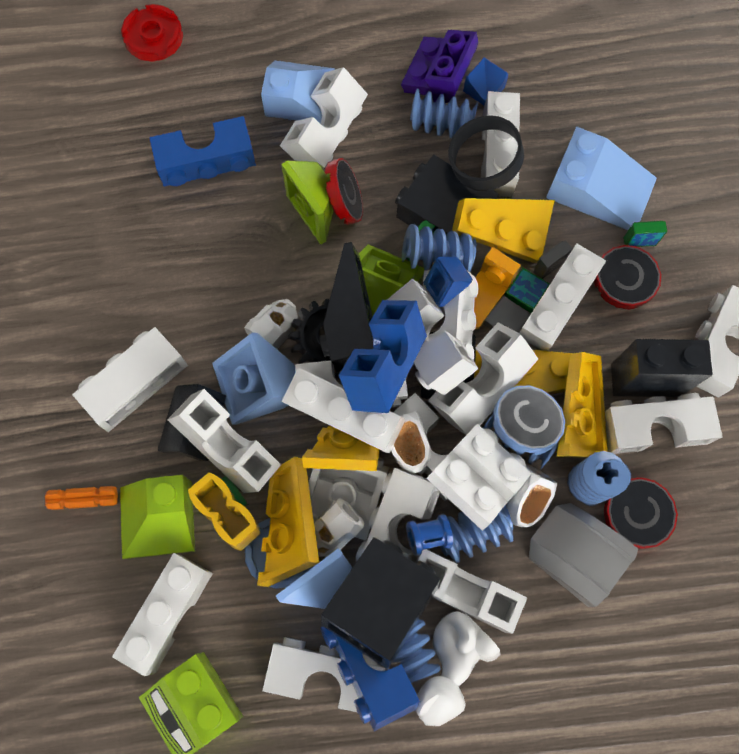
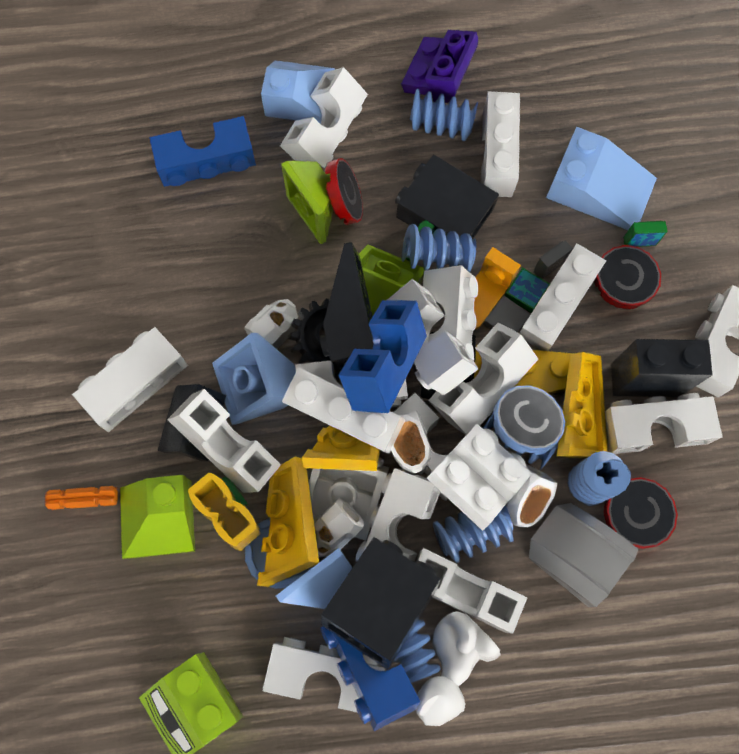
(152, 33): red tile -> none
(156, 621): white arch -> none
(429, 534): blue bush -> none
(446, 279): blue slope -> none
(481, 124): black tyre -> none
(485, 78): blue slope -> none
(506, 224): yellow wing -> none

